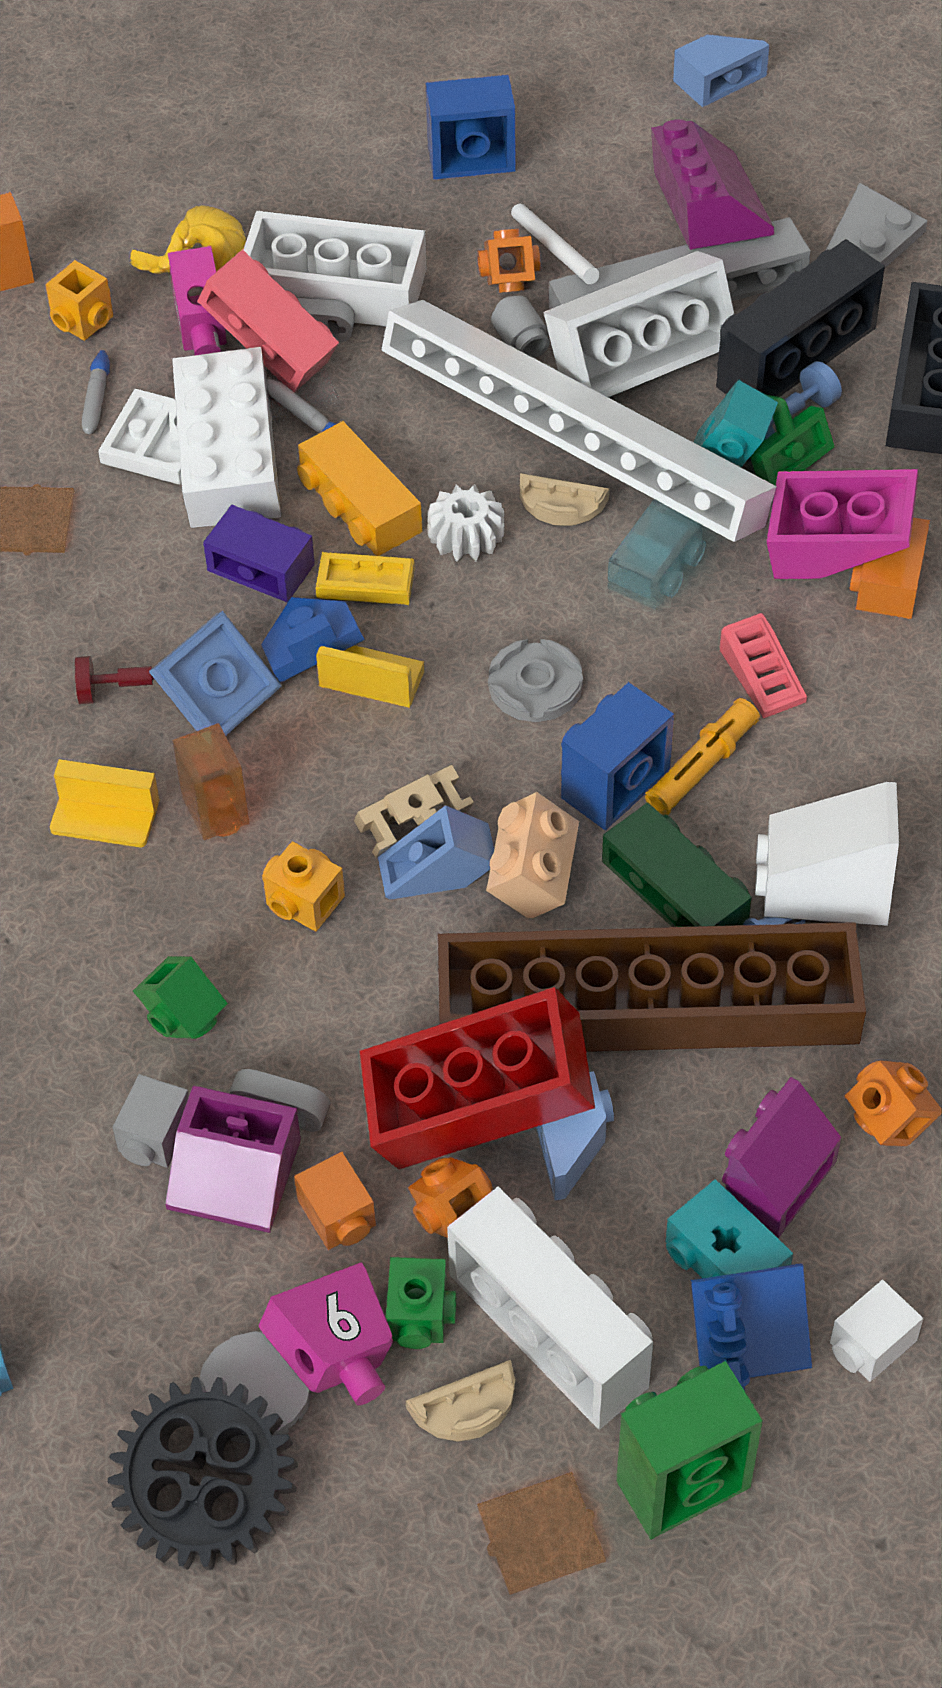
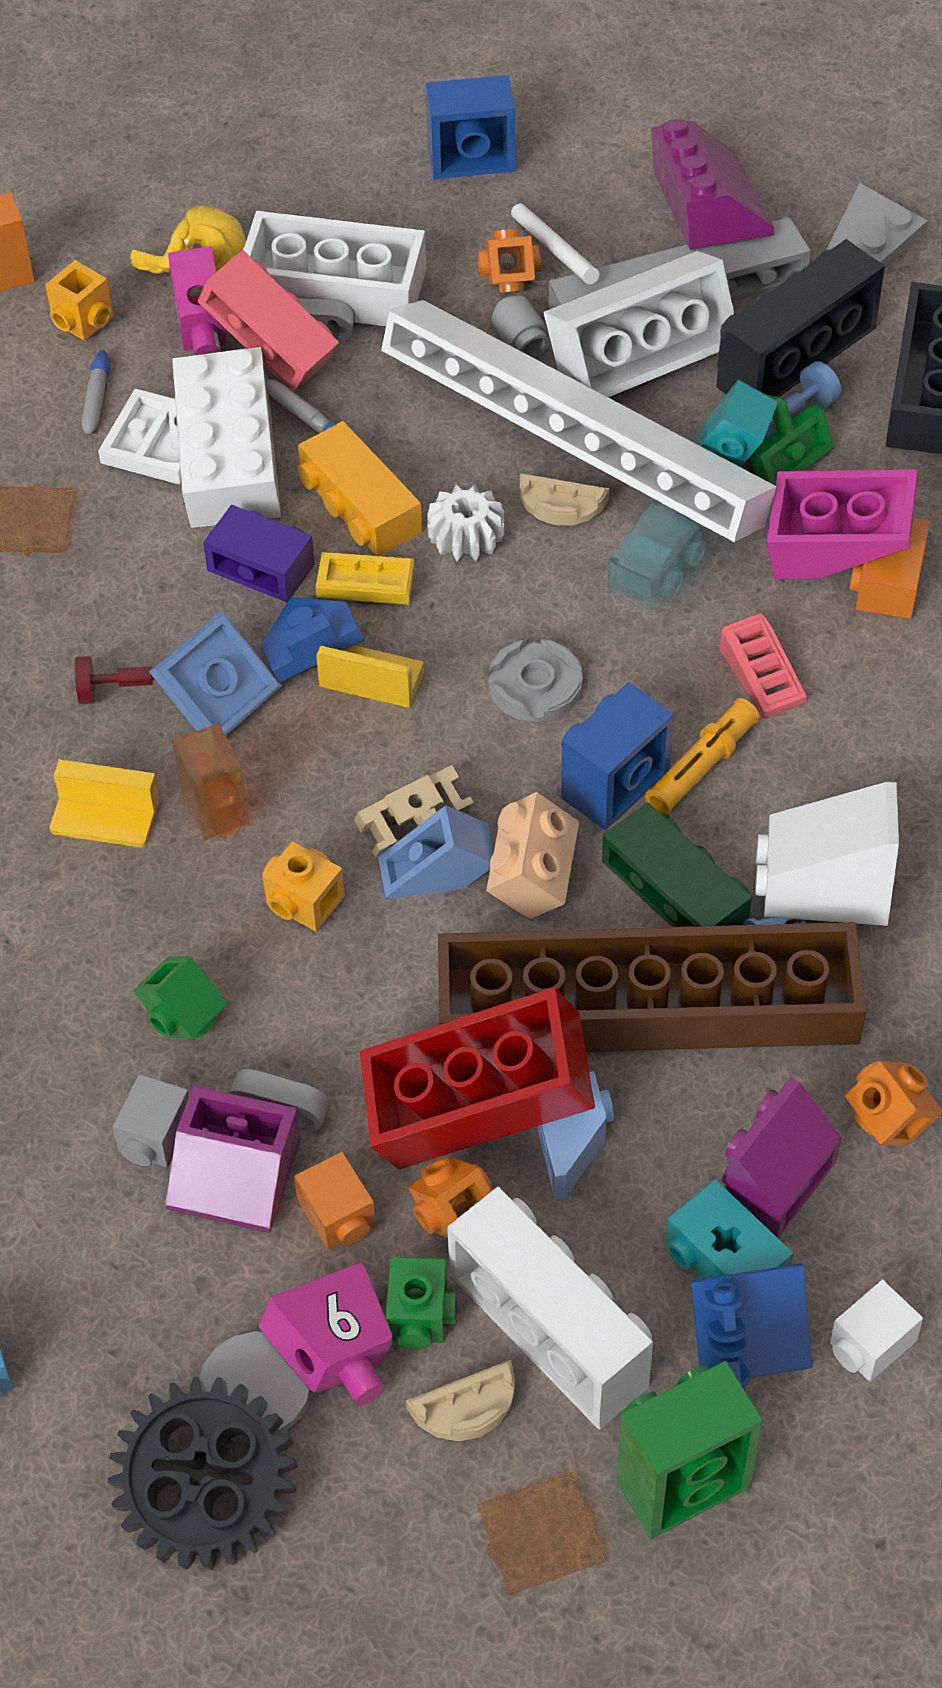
(719, 66): medium blue slope -> none

